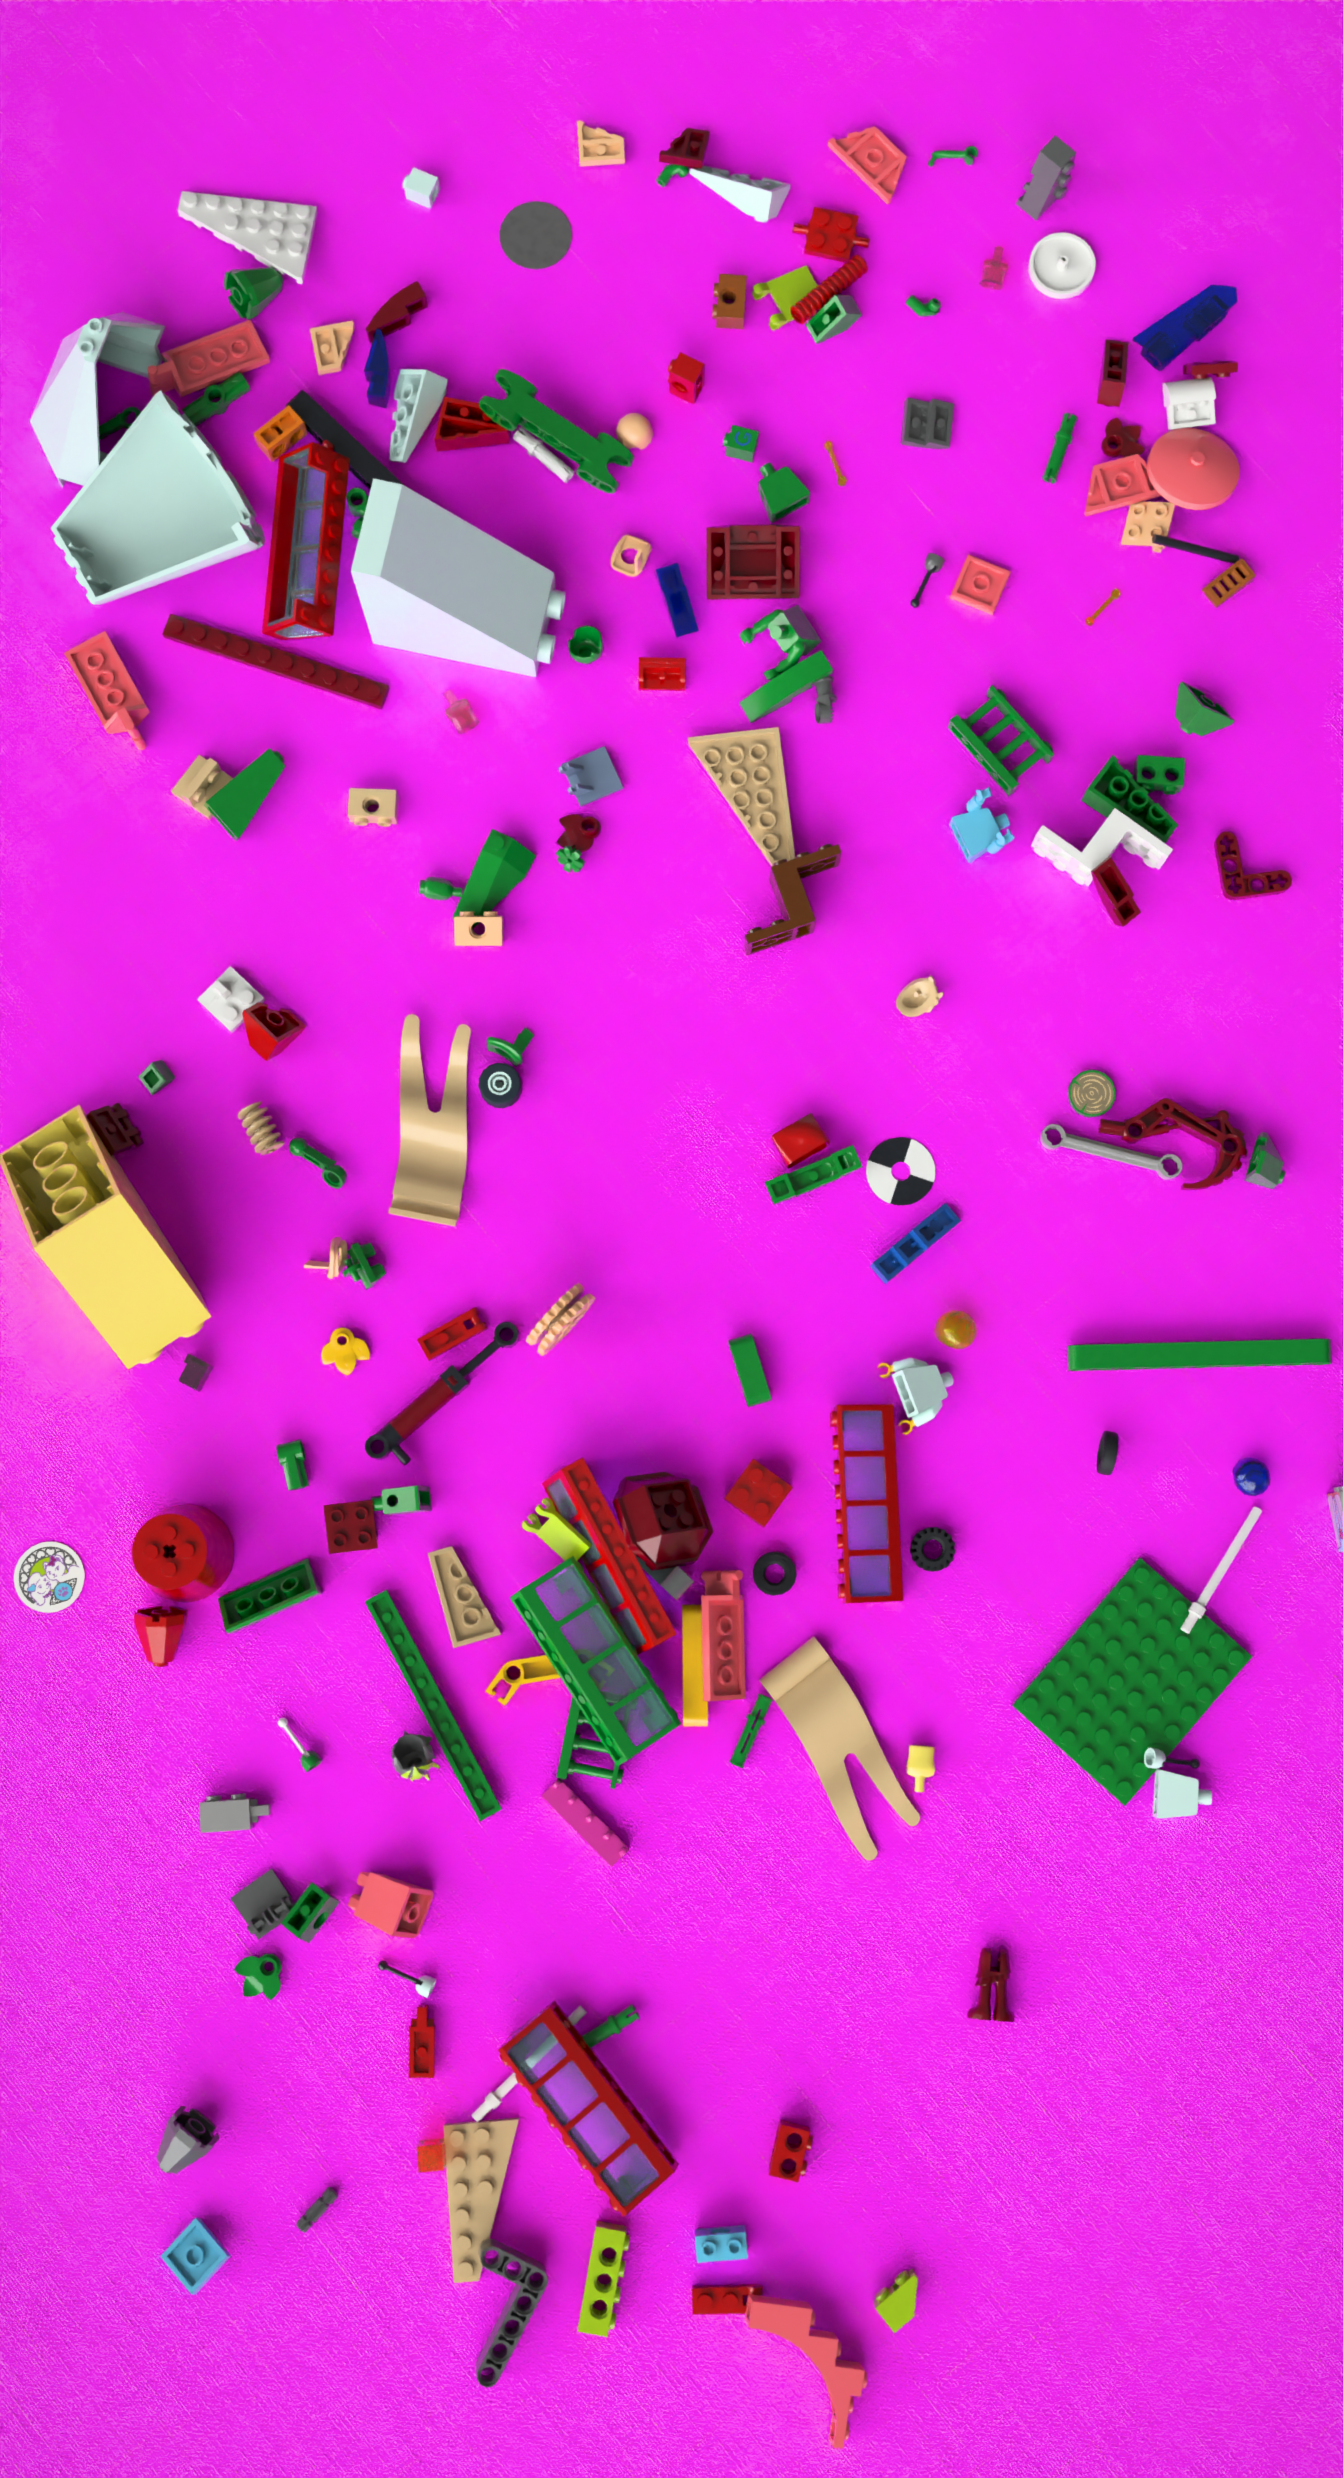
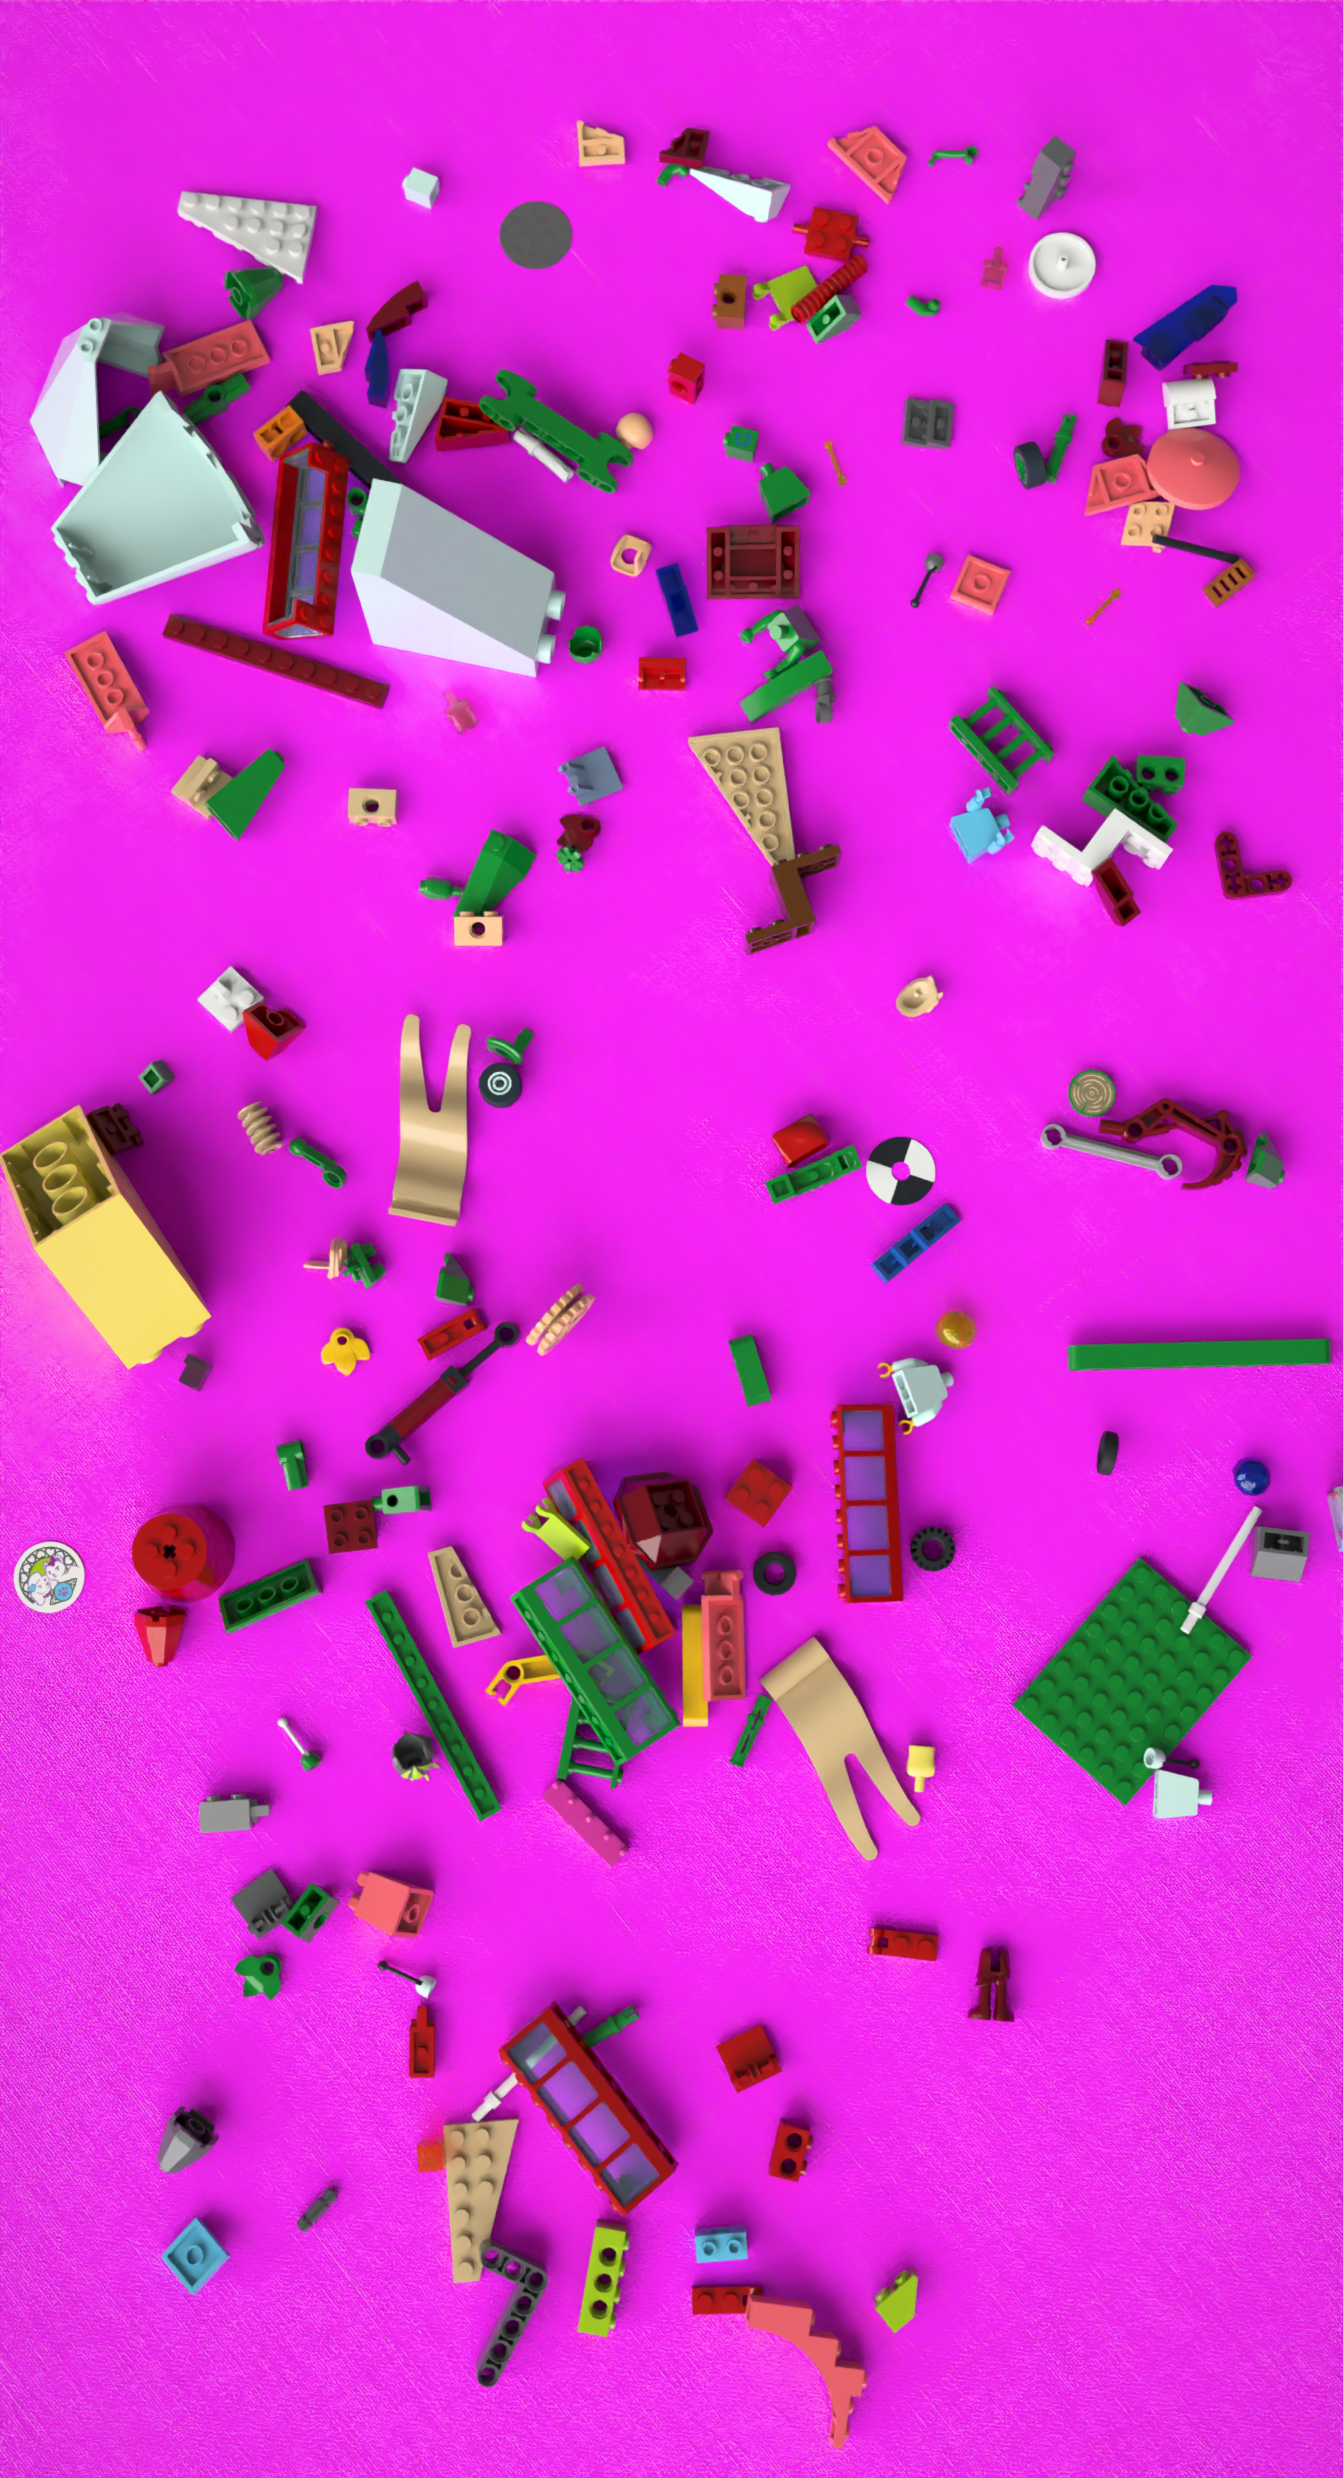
(453, 1284): none -> green slope
(749, 2058): none -> red hinge
(903, 1944): none -> red plate
(1029, 465): none -> black wheel
(1279, 1553): none -> slope

